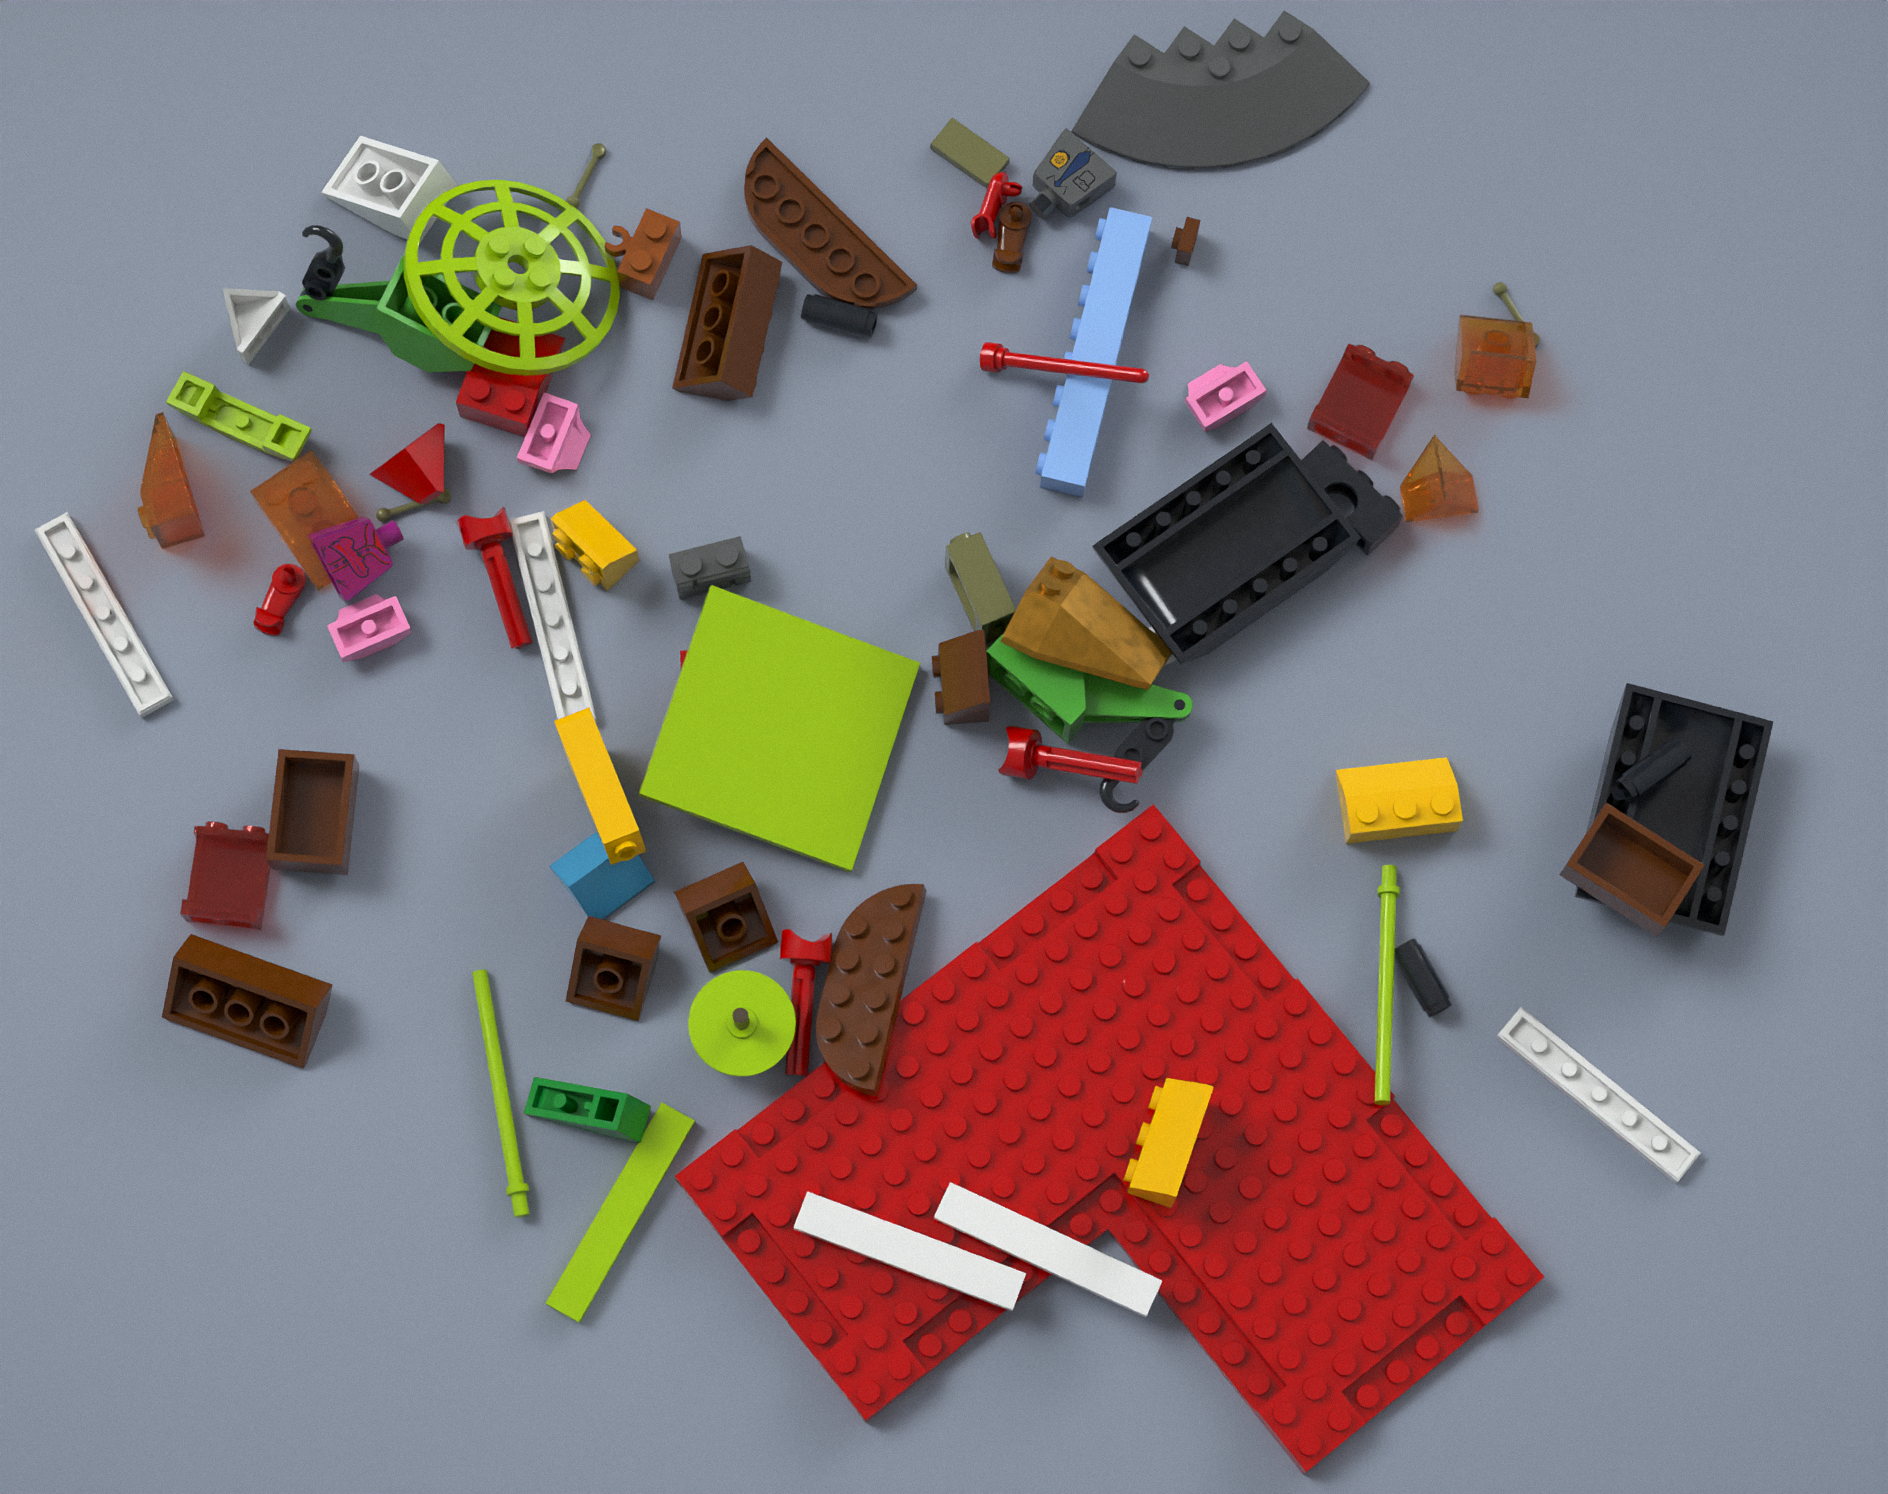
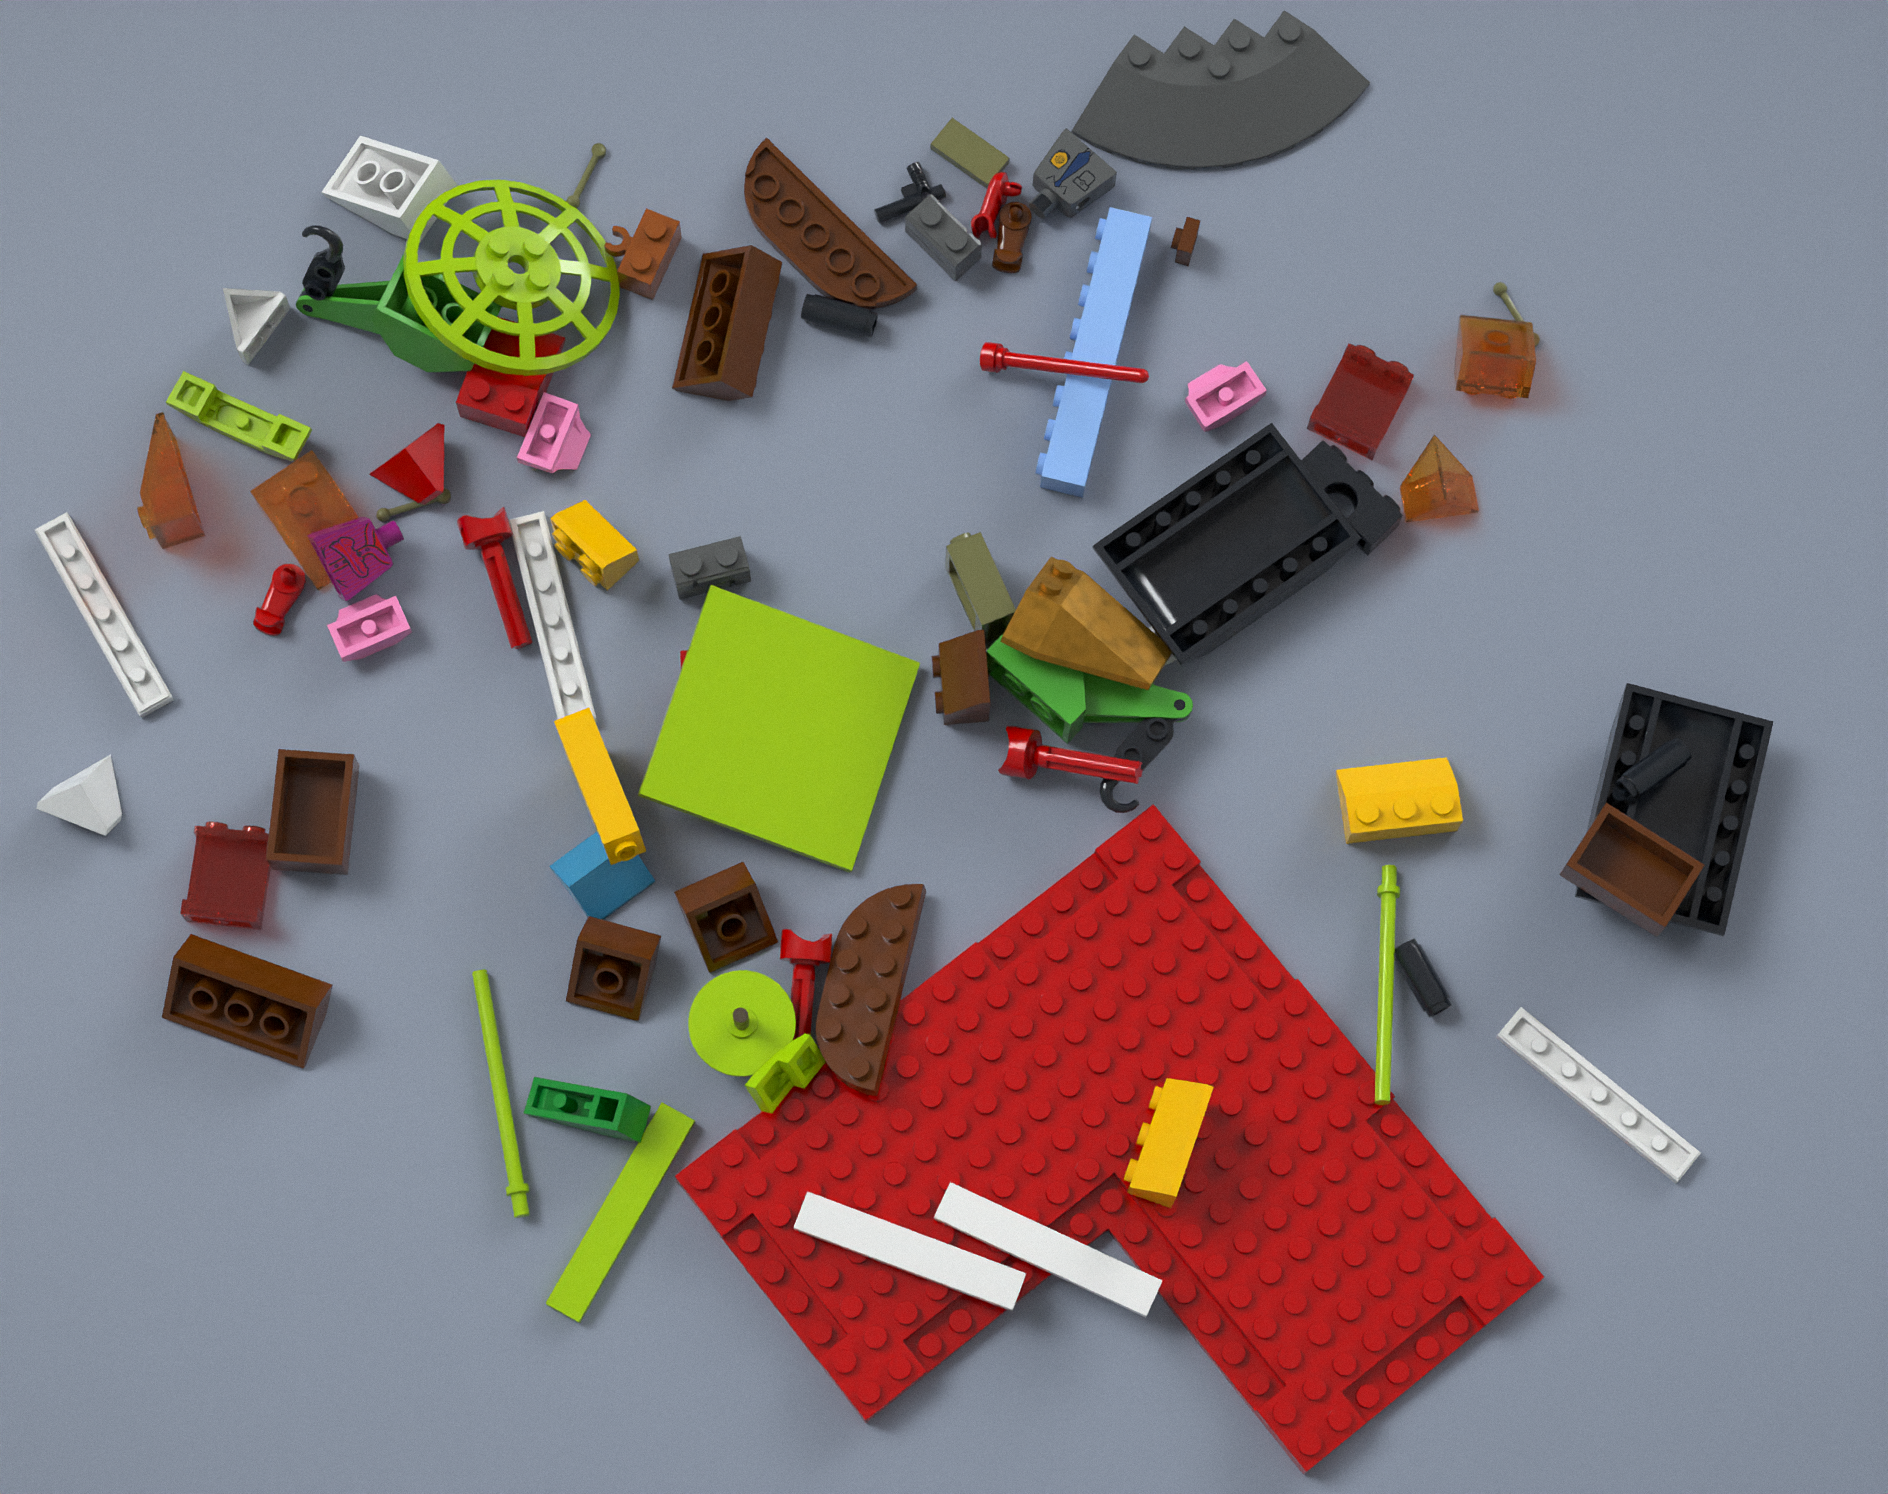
(87, 798): none -> white slope
(787, 1068): none -> lime slope
(911, 194): none -> black hose
(943, 237): none -> dark grey brick

